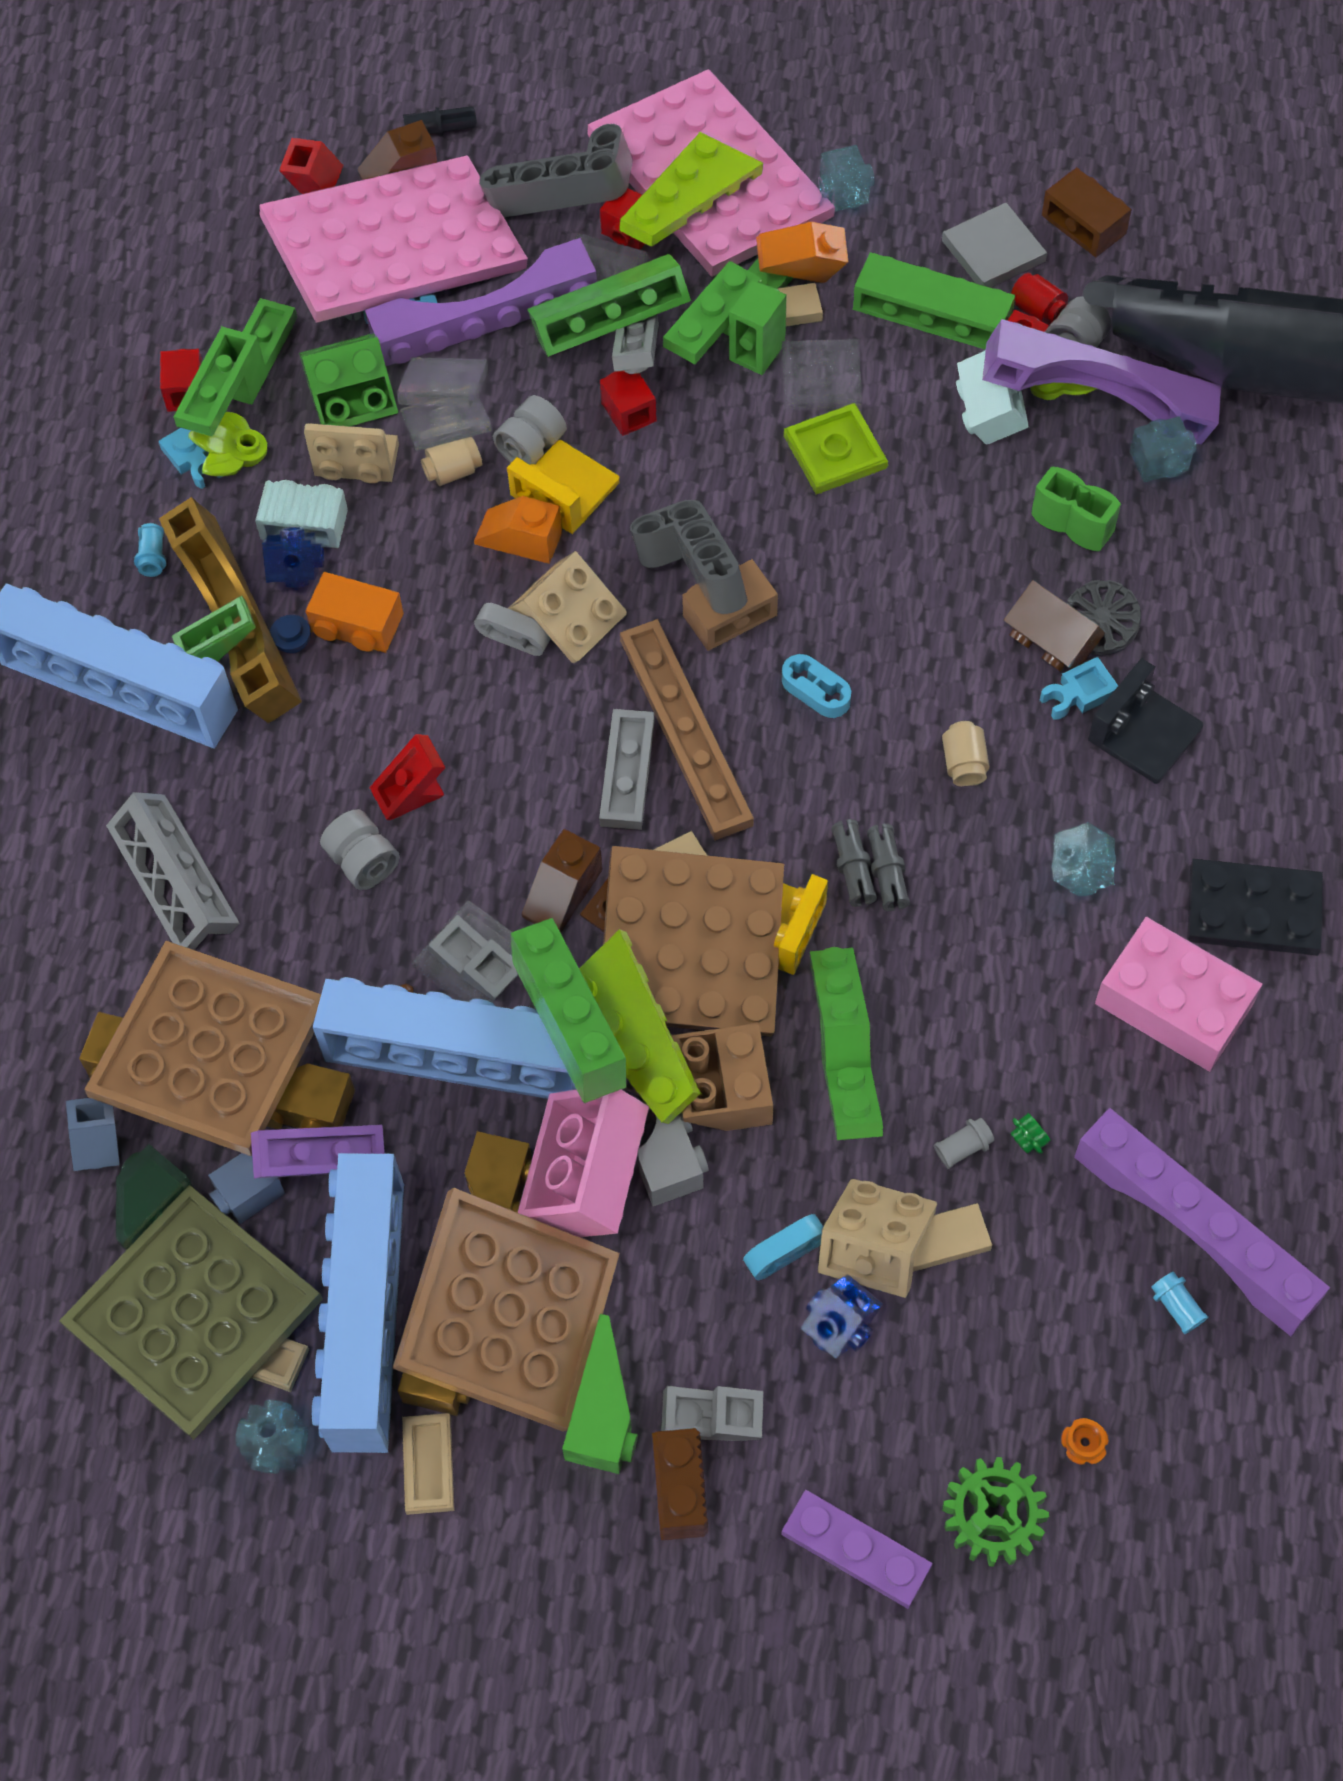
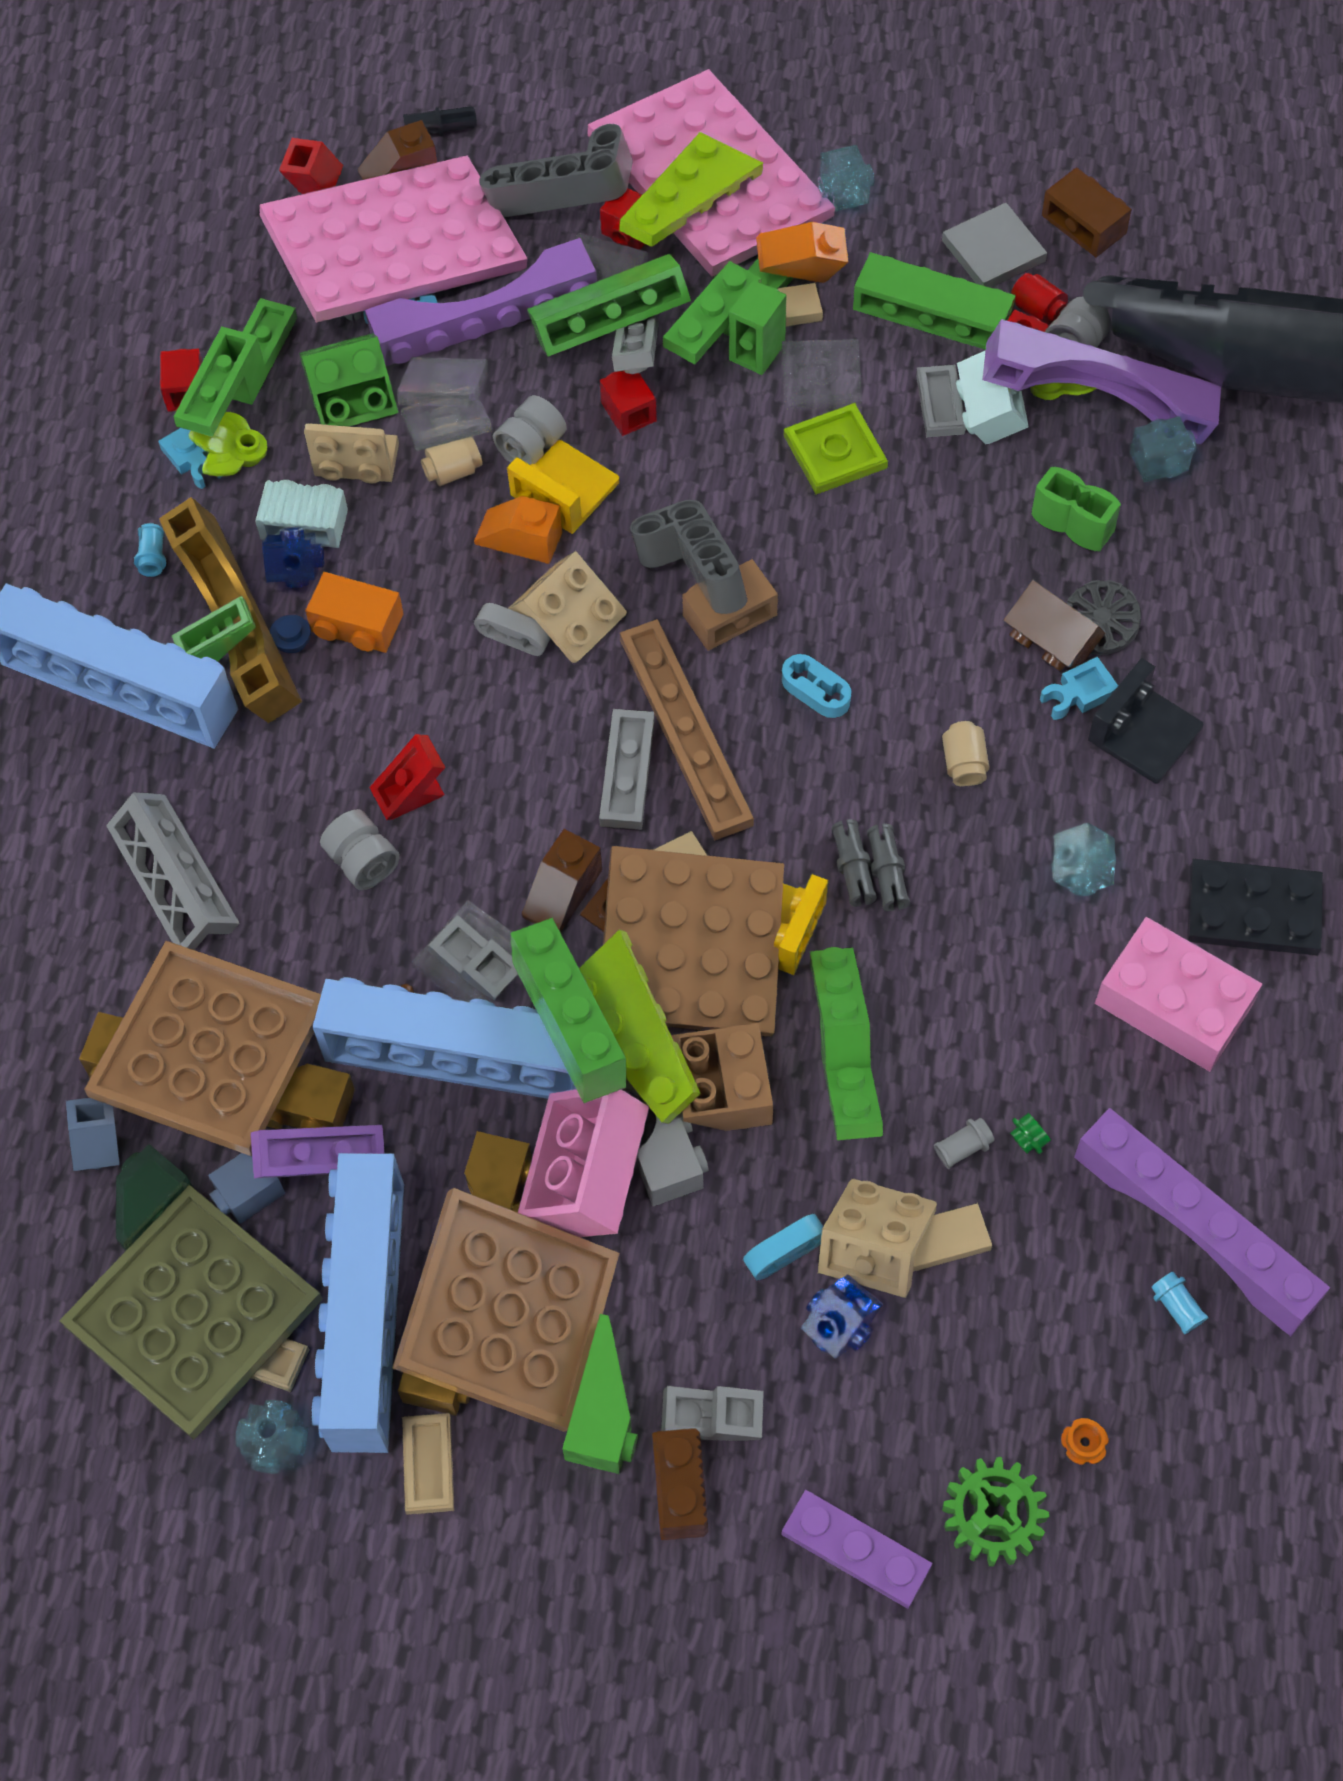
(940, 401): none -> light grey tile

